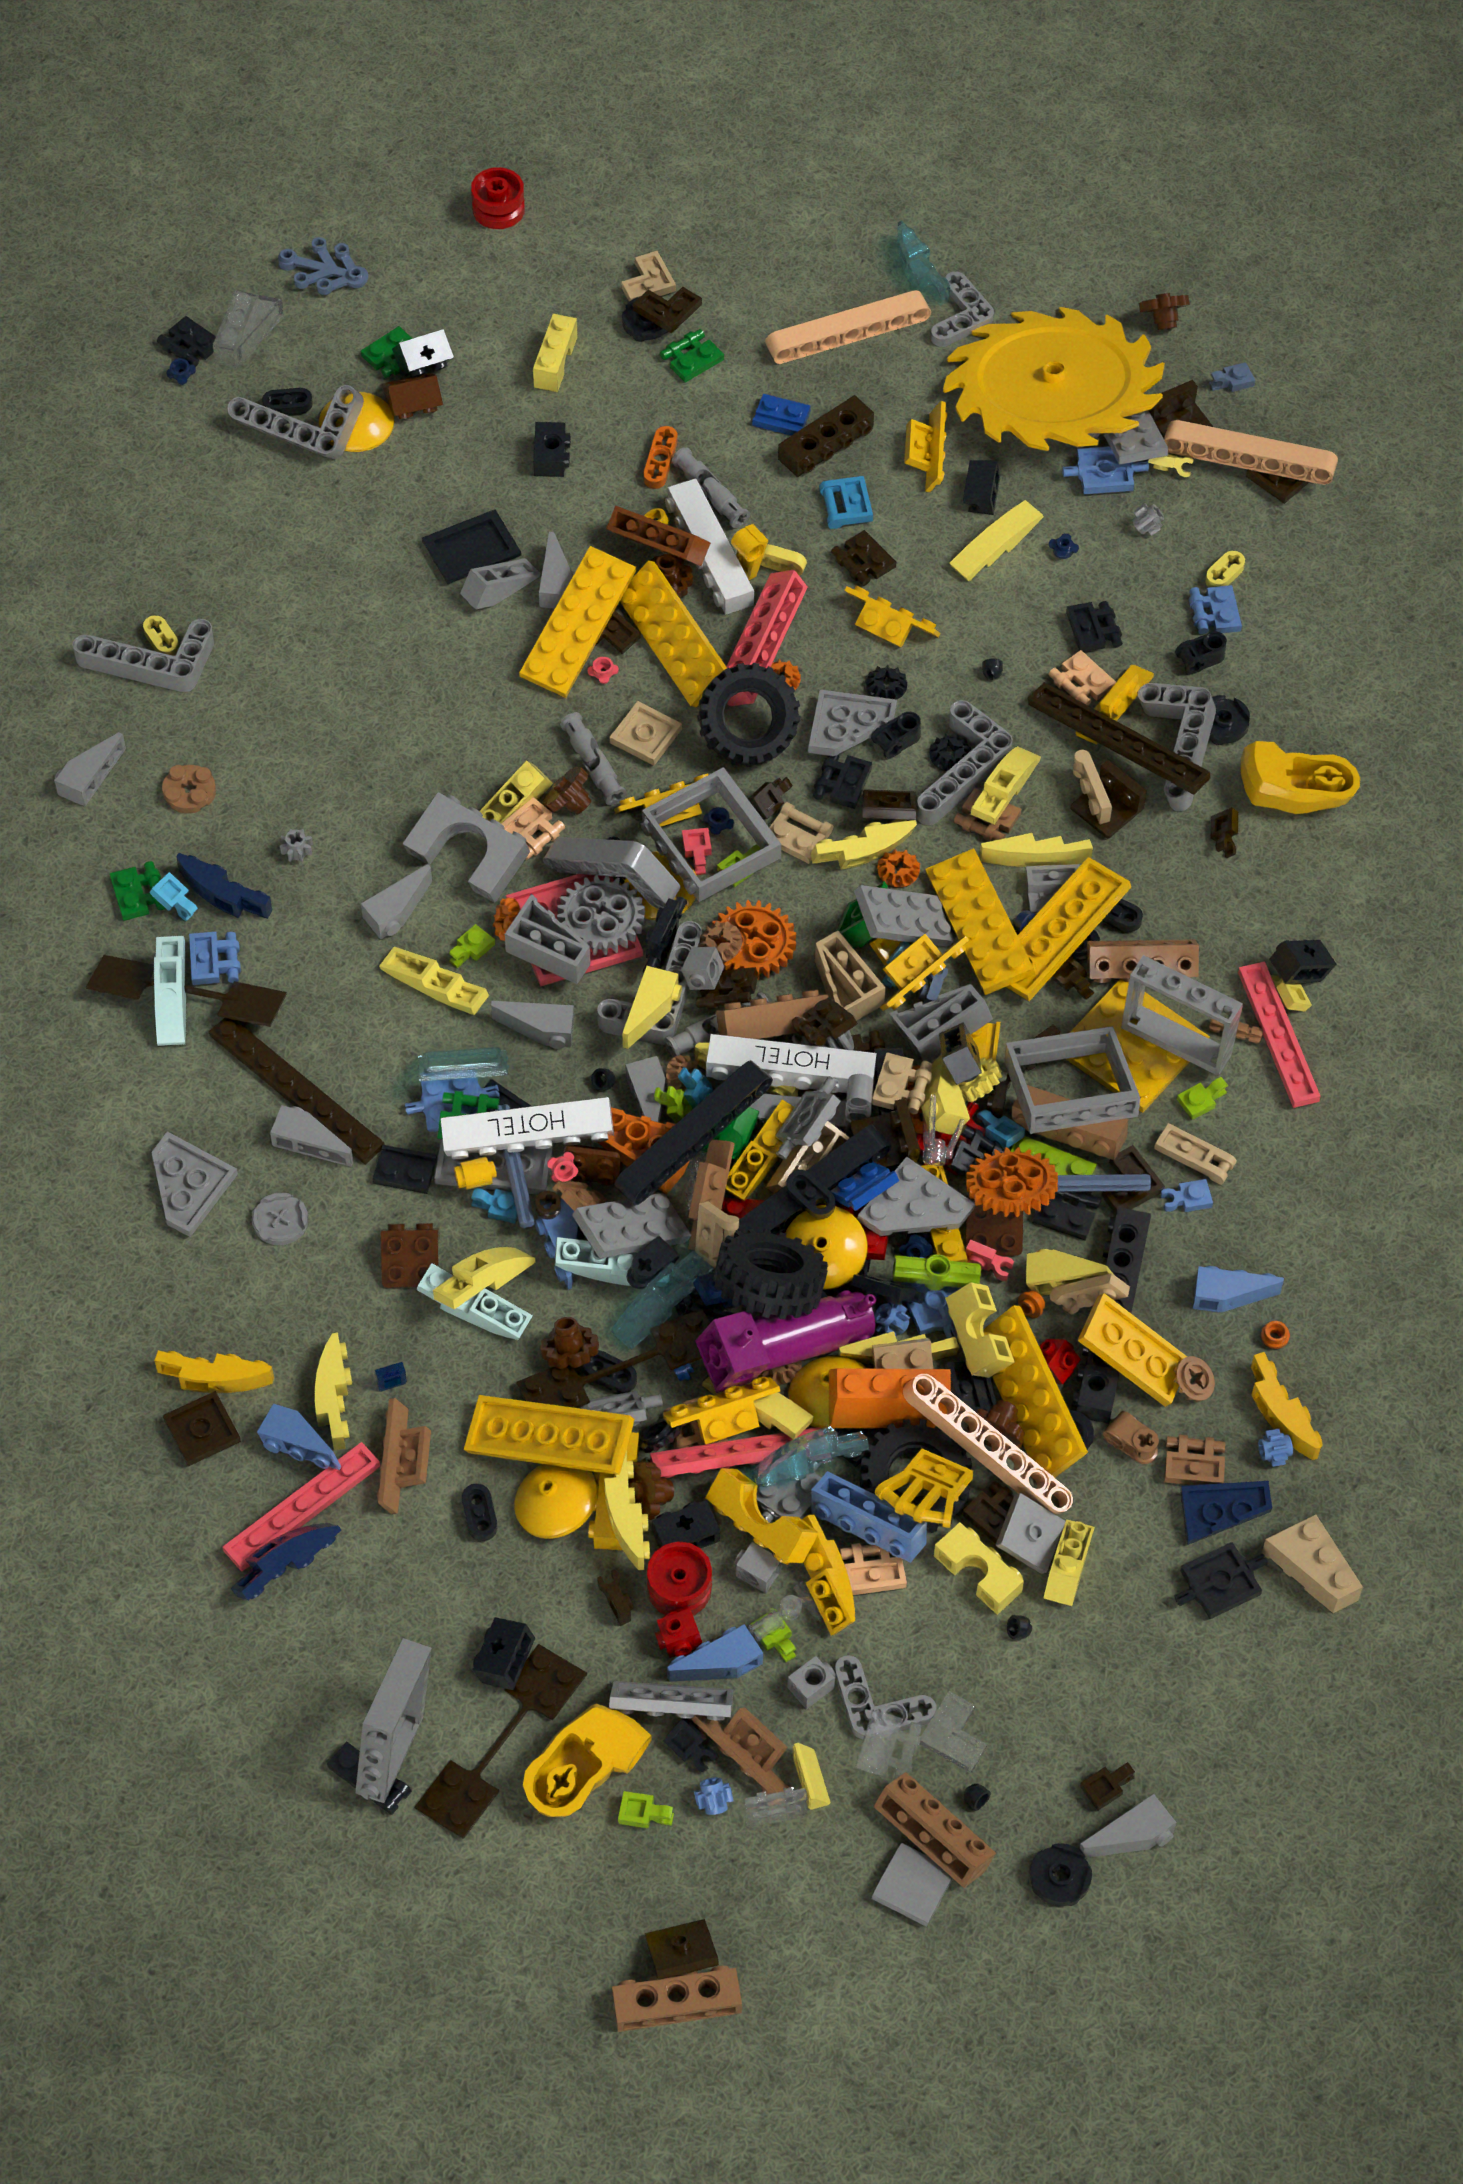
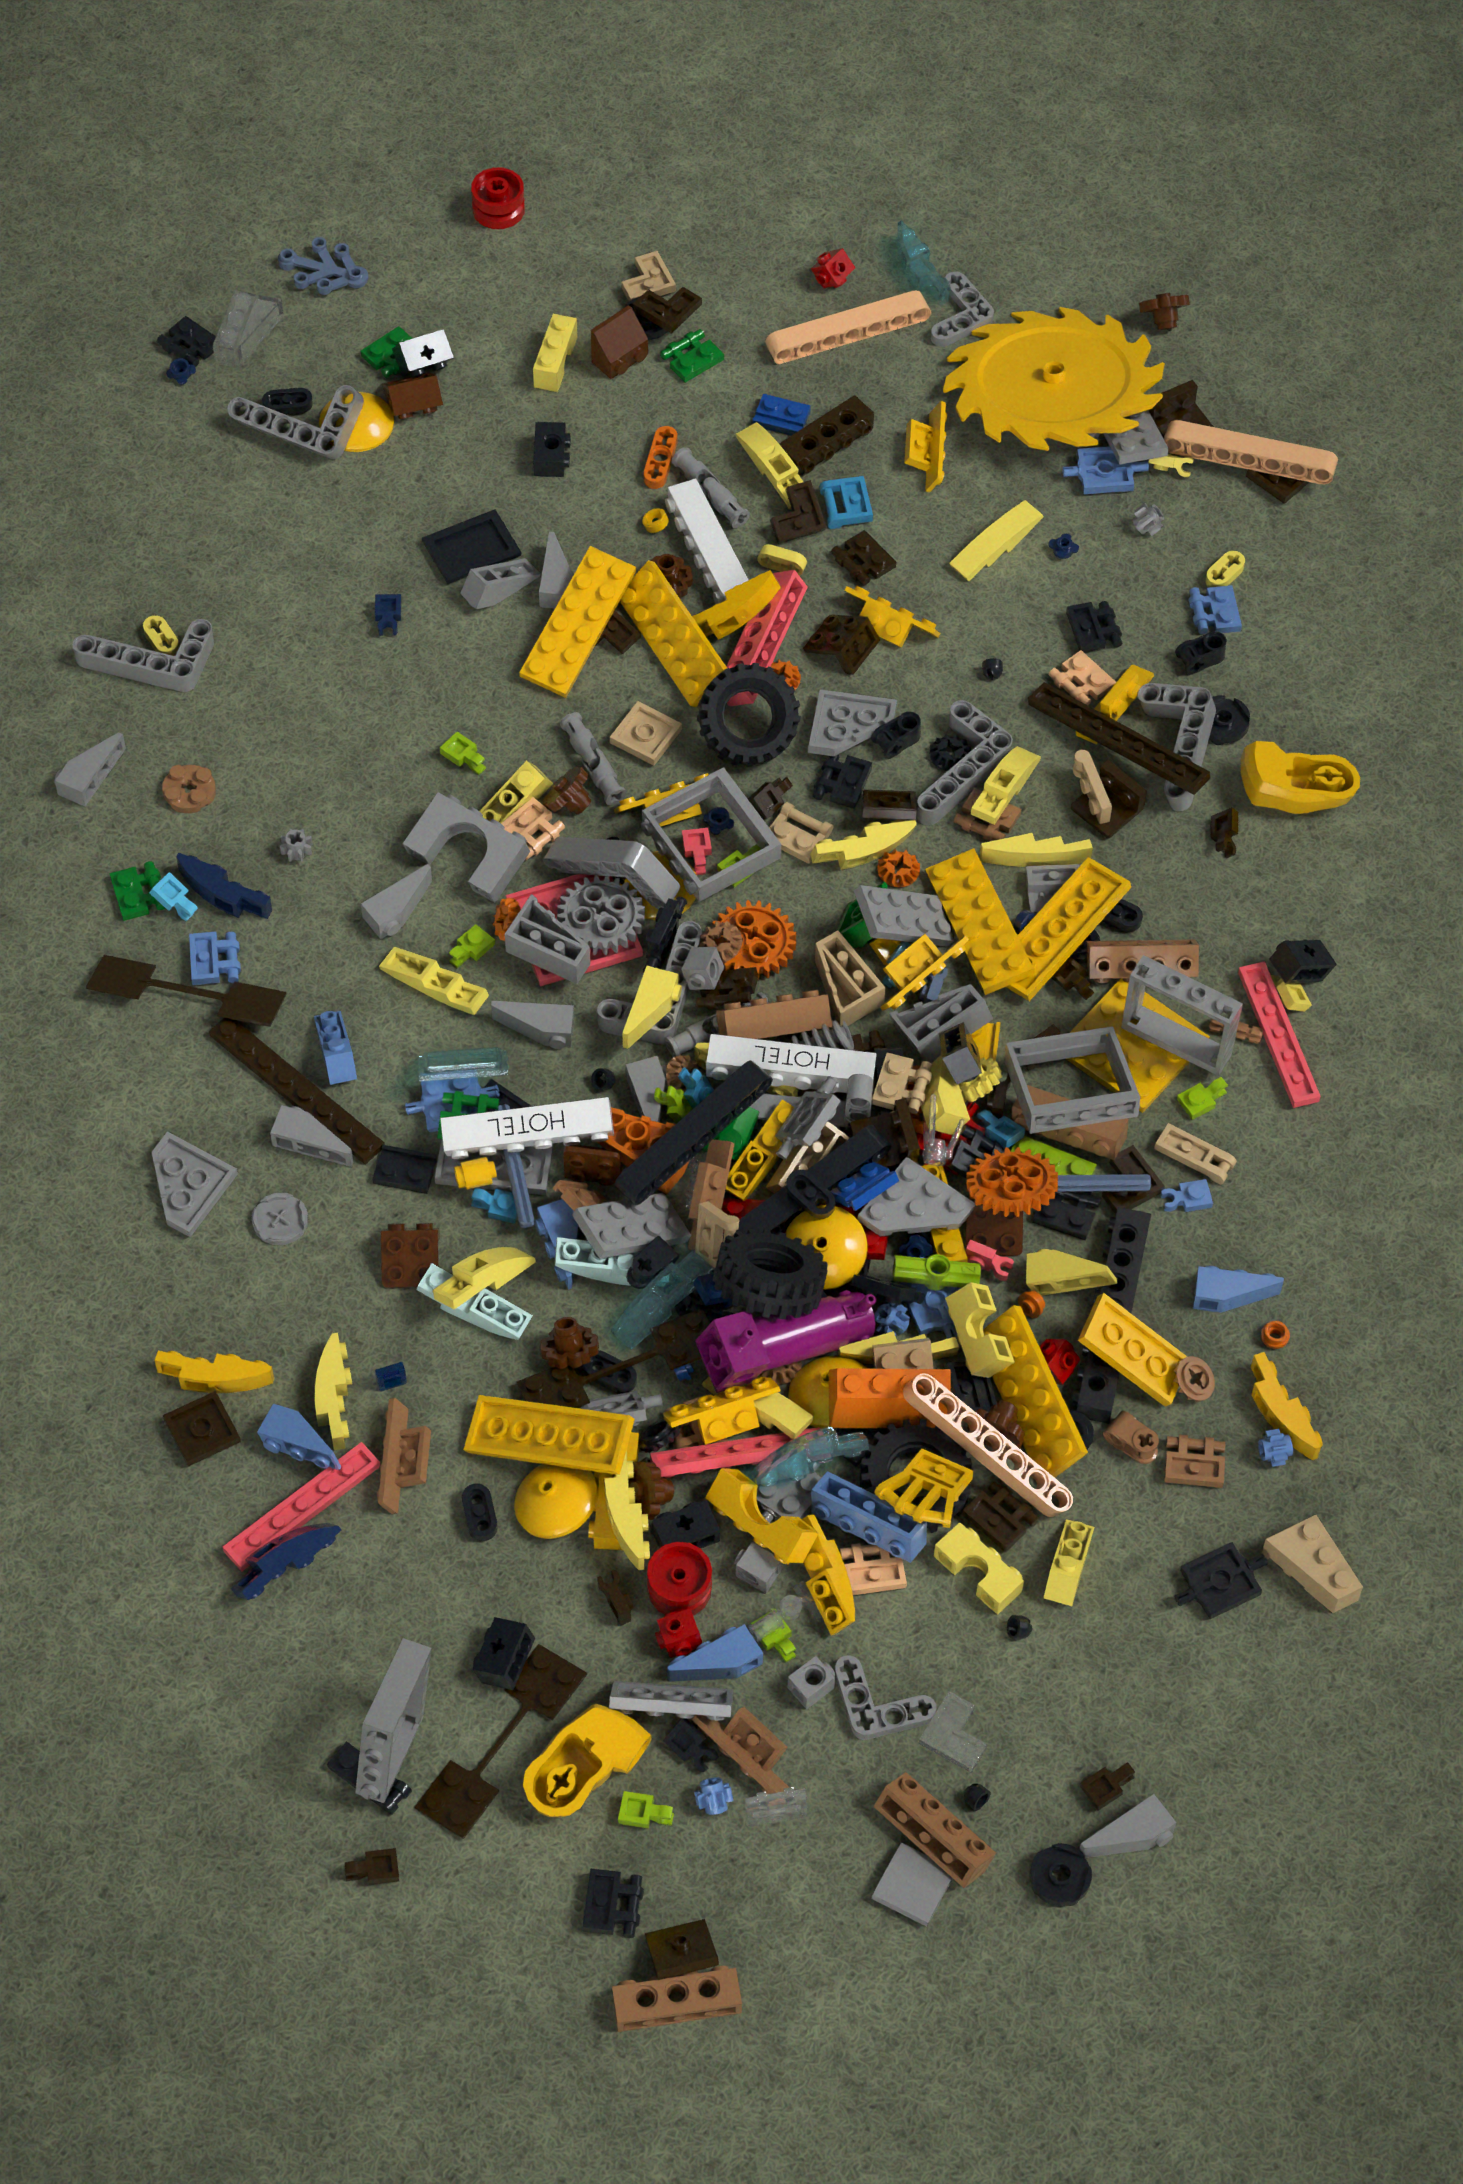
(169, 990): light aqua slope -> none
(335, 1047): none -> medium blue slope
(379, 1866): none -> dark brown plate
(388, 611): none -> dark blue plate
(462, 750): none -> lime plate
(554, 1209): dark brown bush -> none
(562, 1174): coral plate -> none
(602, 1903): none -> black plate
(603, 663): coral plate -> none
(618, 343): none -> reddish brown slope
(658, 535): dark orange brick -> none
(741, 606): none -> yellow slope
(750, 549): yellow plate -> none
(769, 458): none -> light yellow slope
(805, 515): none -> dark brown plate
(810, 1776): light yellow slope -> none
(824, 1020): dark brown plate -> none
(832, 268): none -> red brick
(845, 637): none -> dark brown bracket
(880, 1742): clear plate -> none
(896, 687): black gear -> none
(982, 486): black hinge -> none
(1030, 1533): light grey plate -> none
(1084, 1292): tan plate -> none
(1222, 1506): dark blue wing -> none
(1235, 377): sand blue plate -> none

